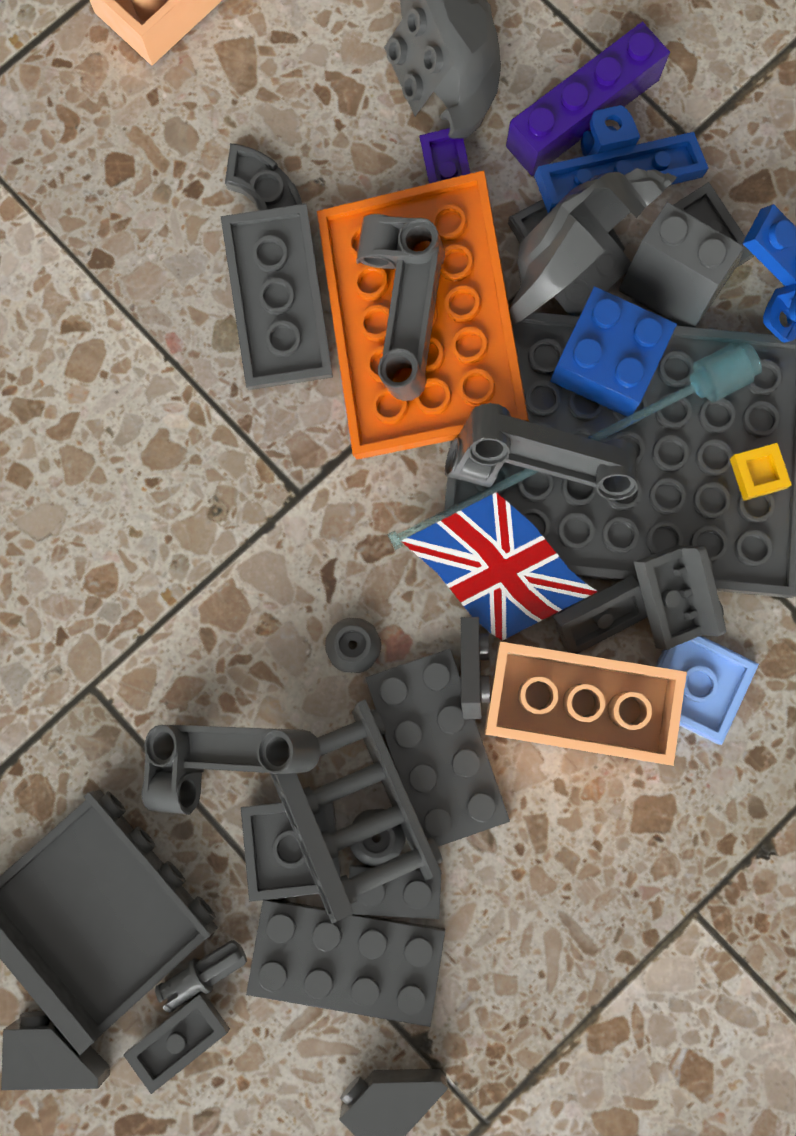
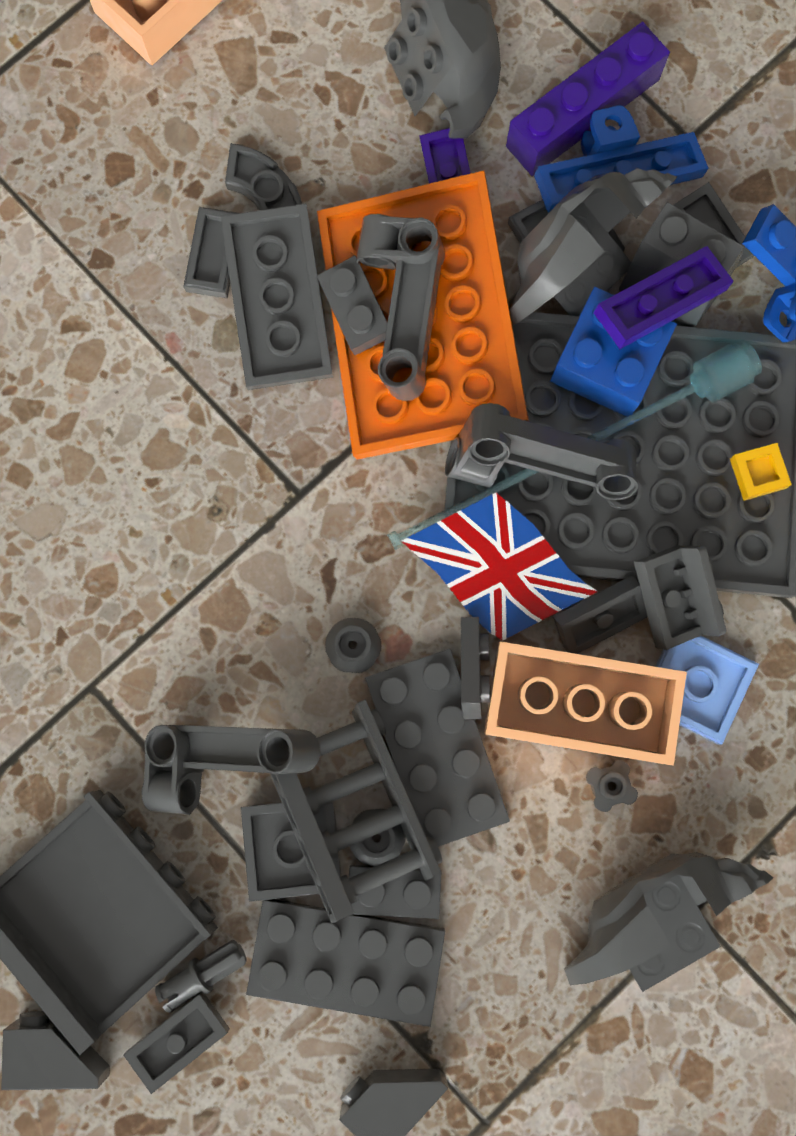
(207, 263): none -> dark grey tile
(354, 305): none -> dark grey plate
(599, 782): none -> dark grey plate
(655, 921): none -> dark grey animal
(663, 297): none -> dark purple plate

